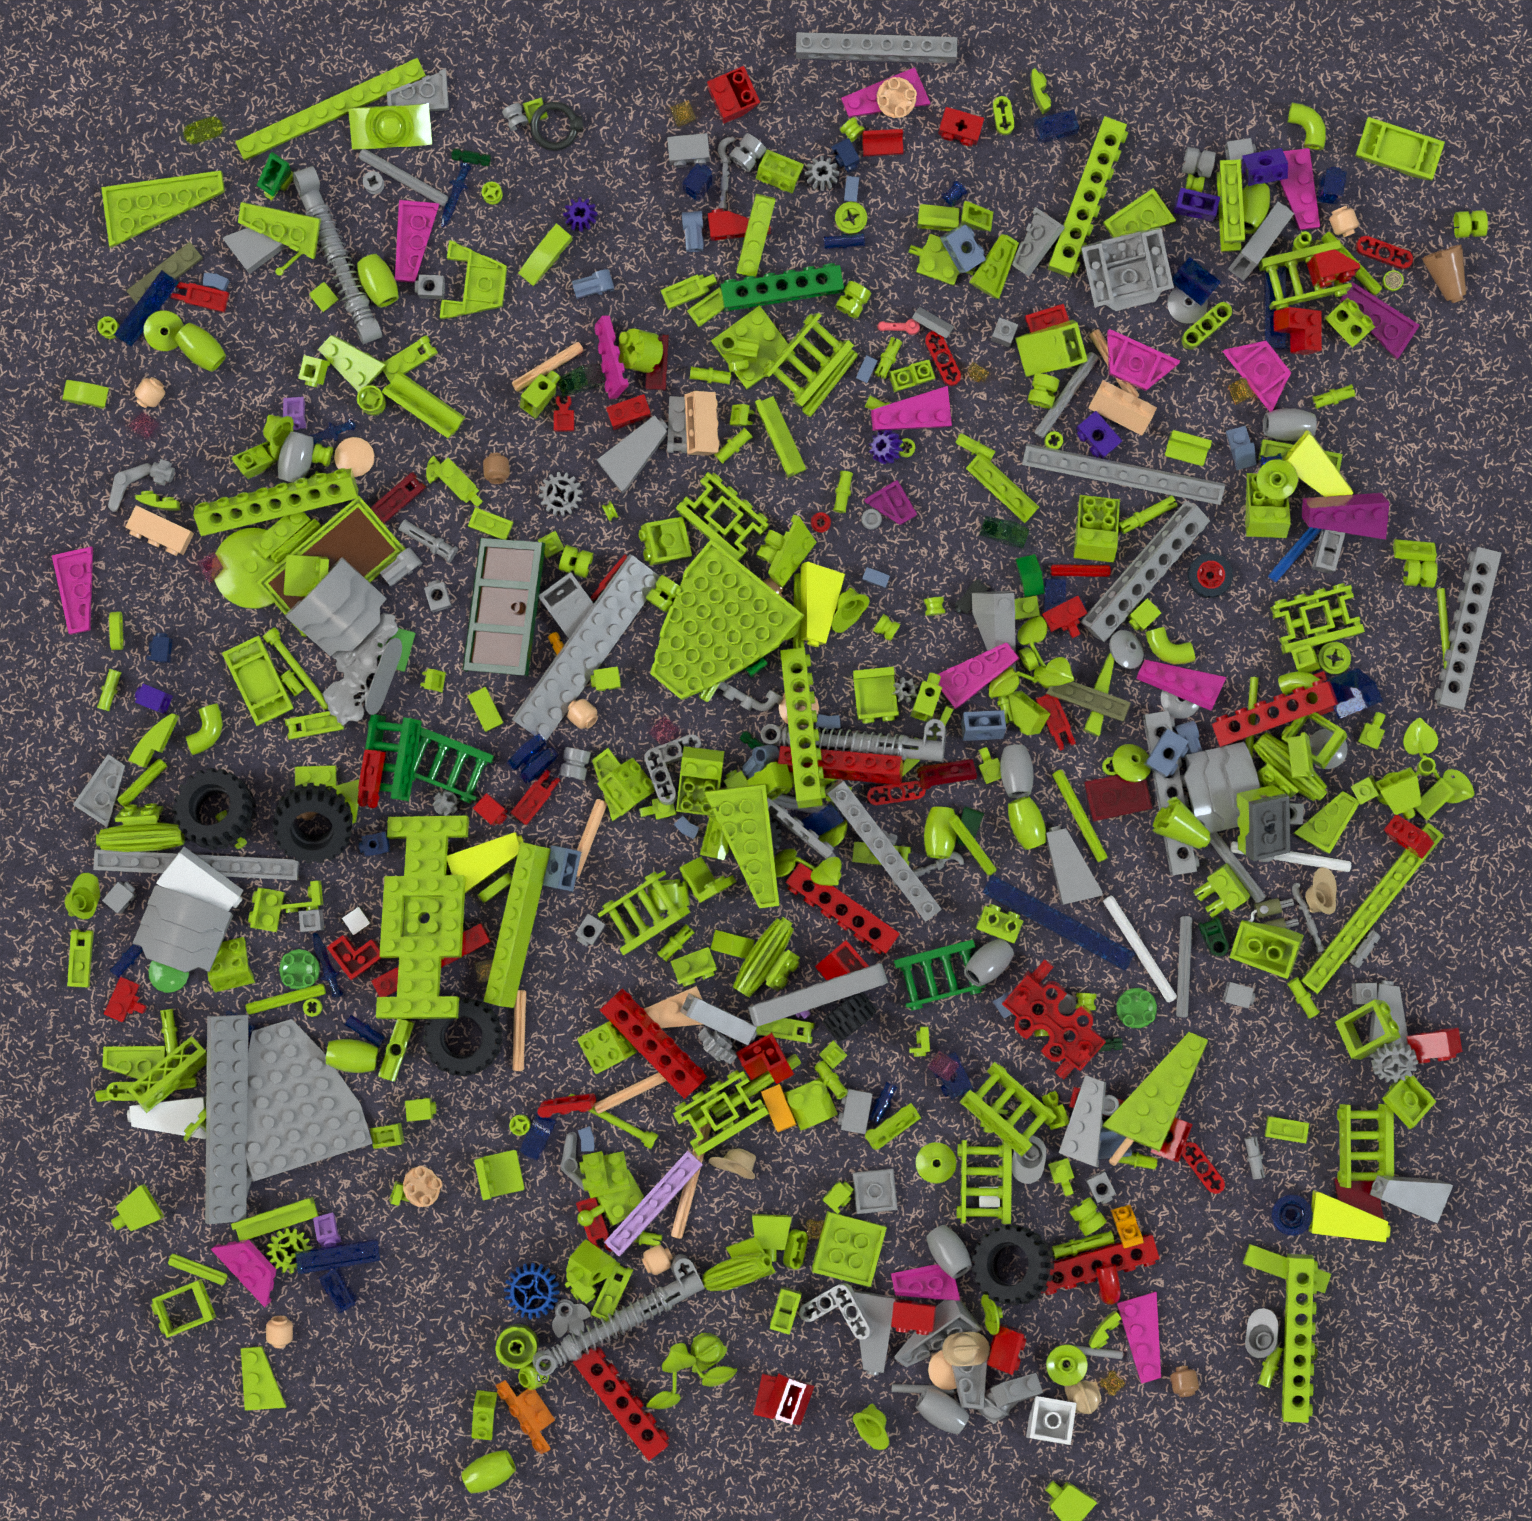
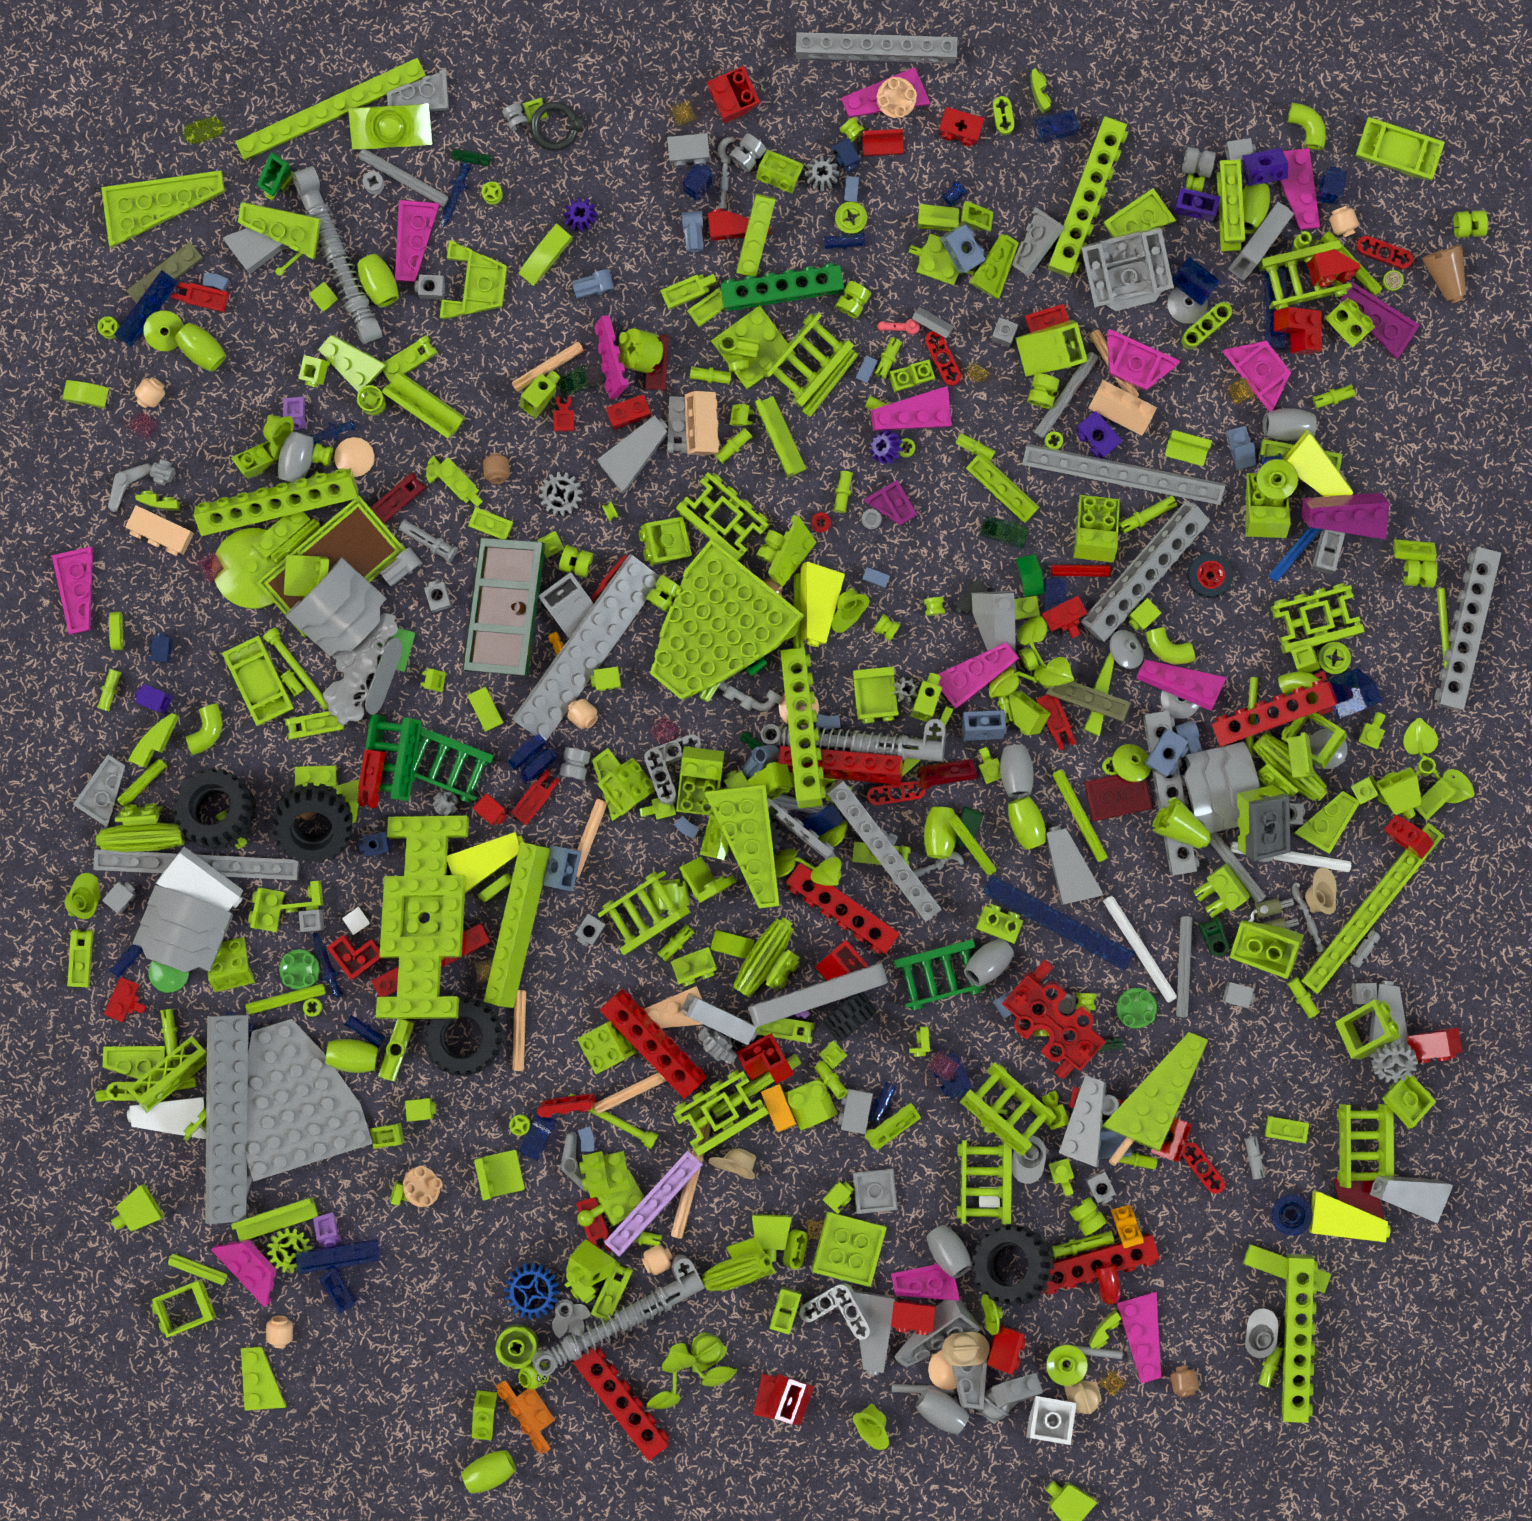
(925, 1160): lime dish -> none

